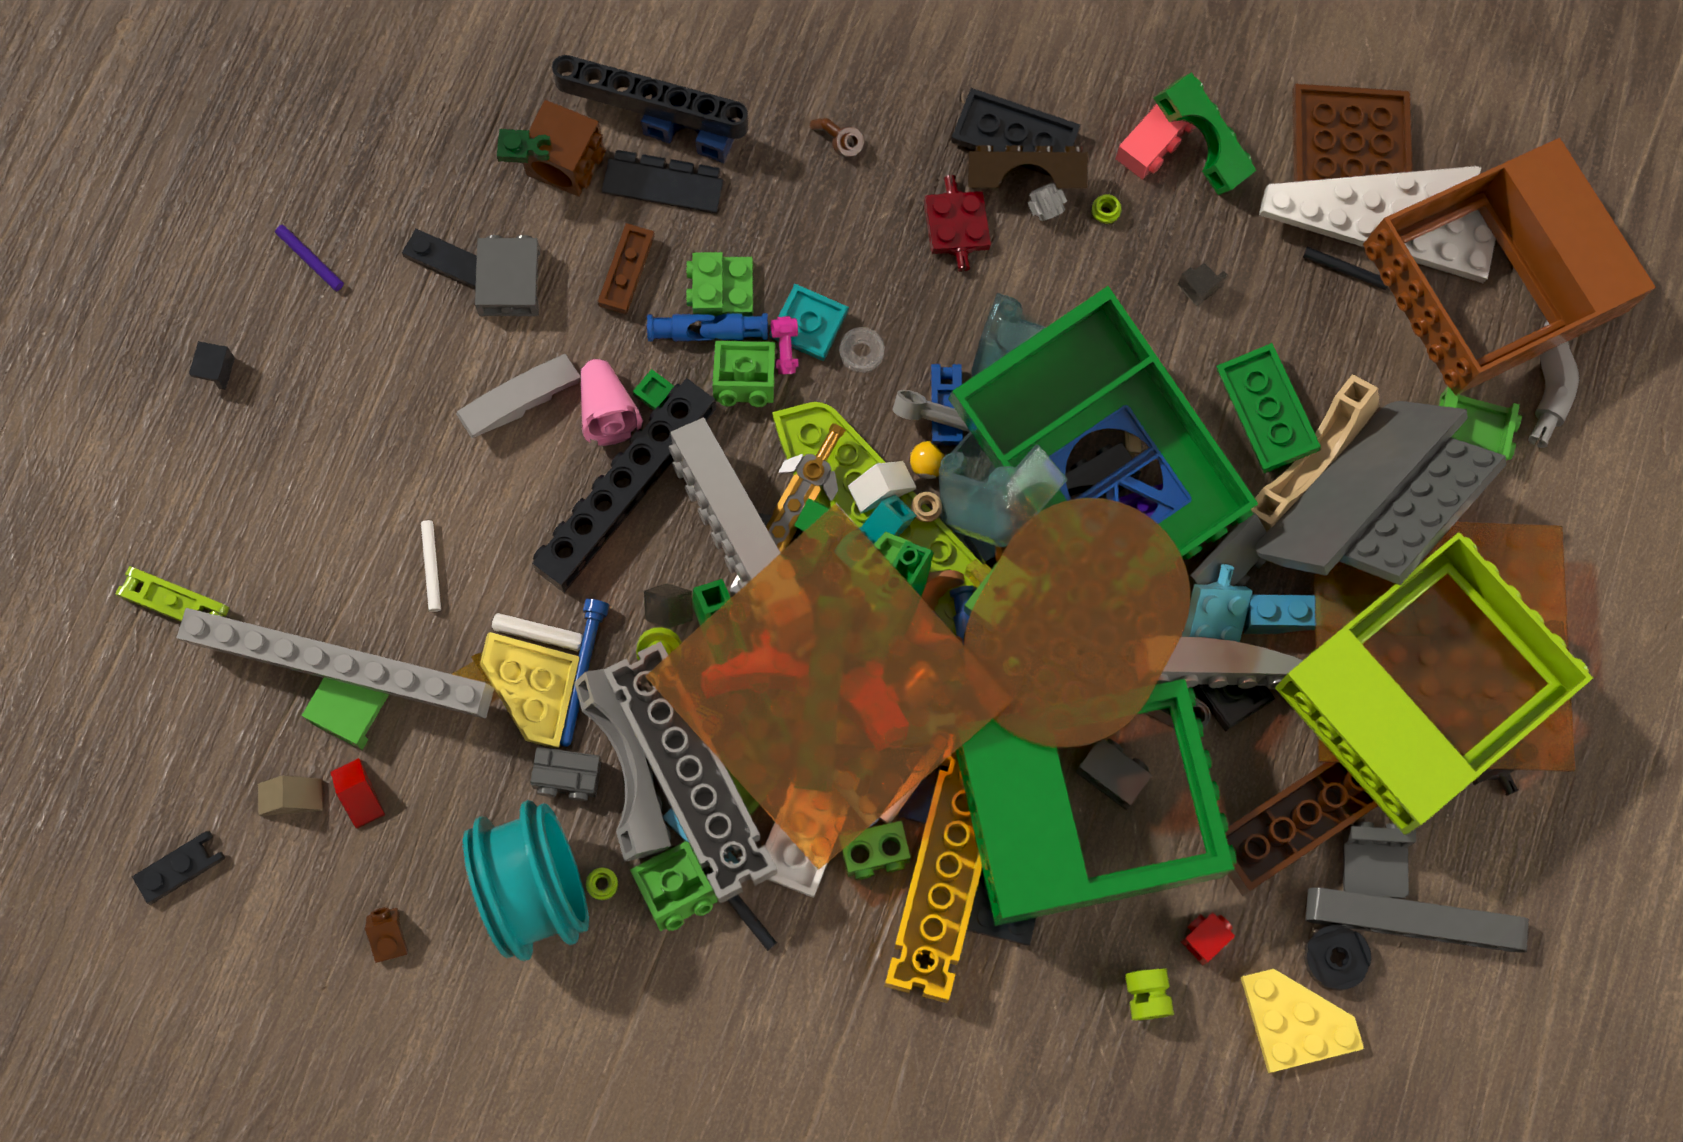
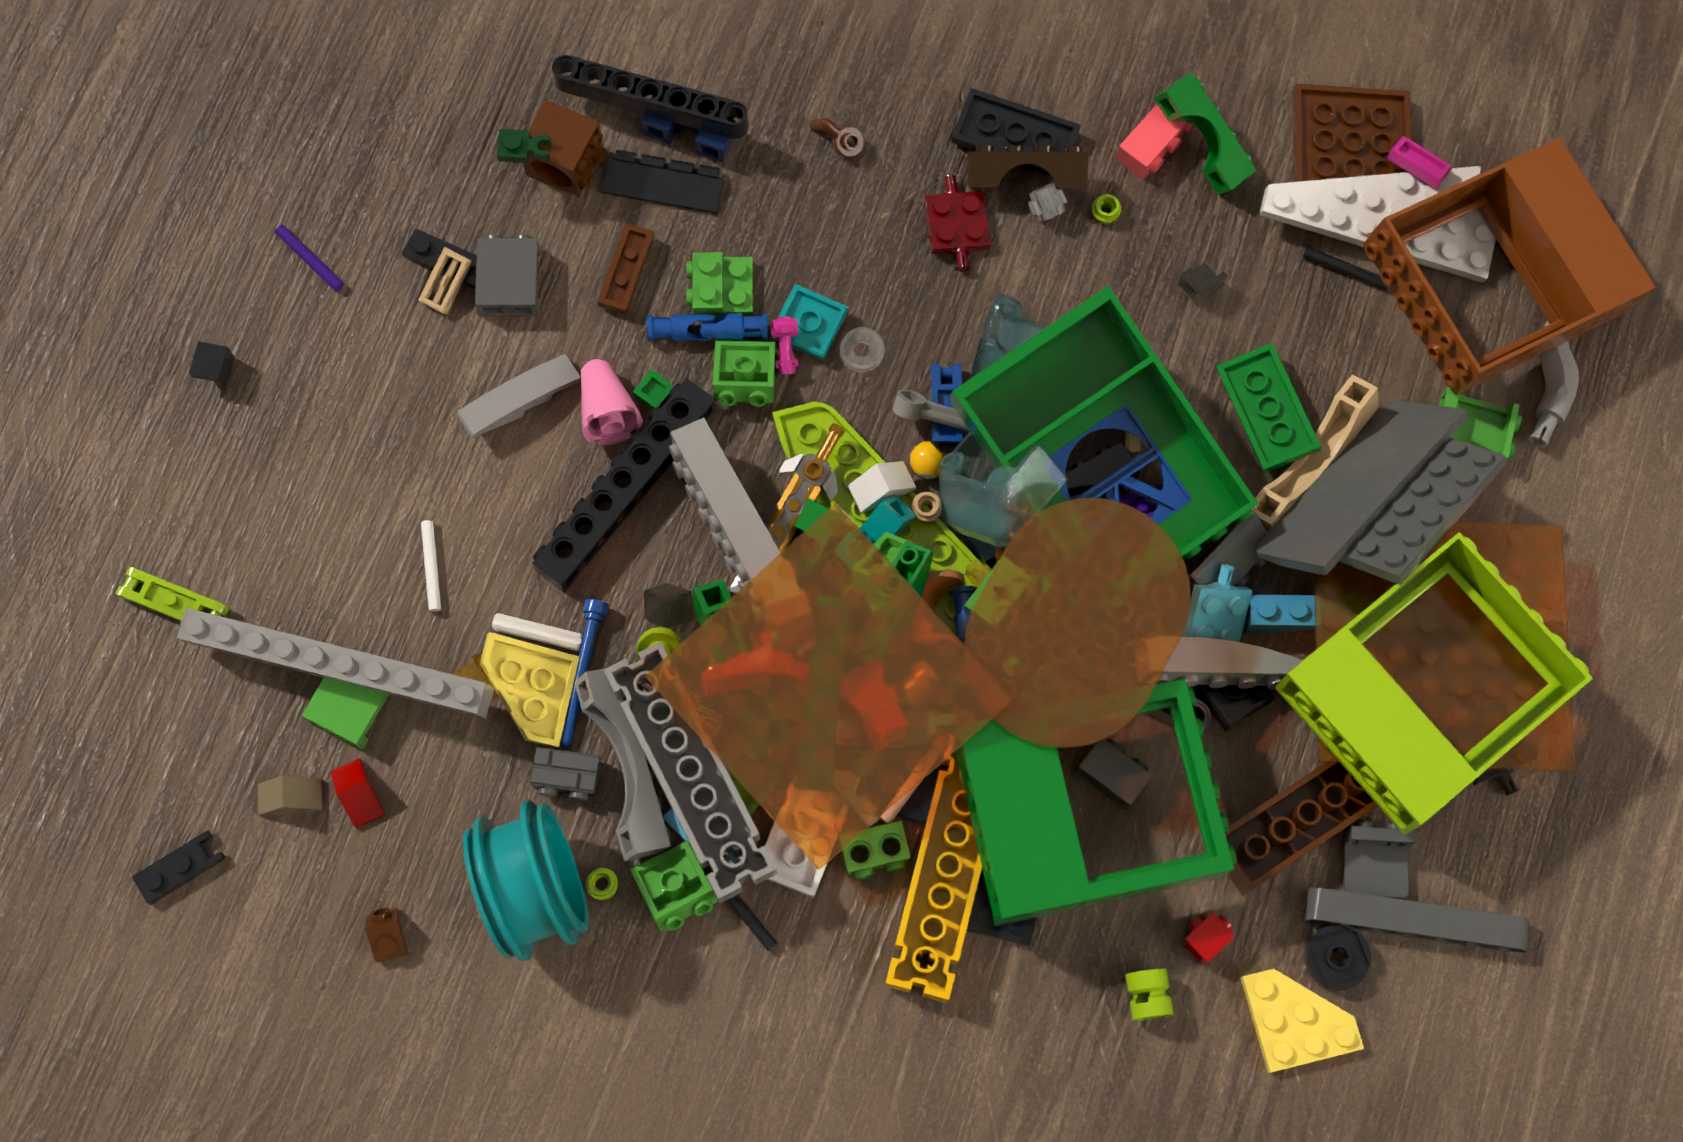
(455, 286): none -> tan tile
(1419, 162): none -> dark pink tile

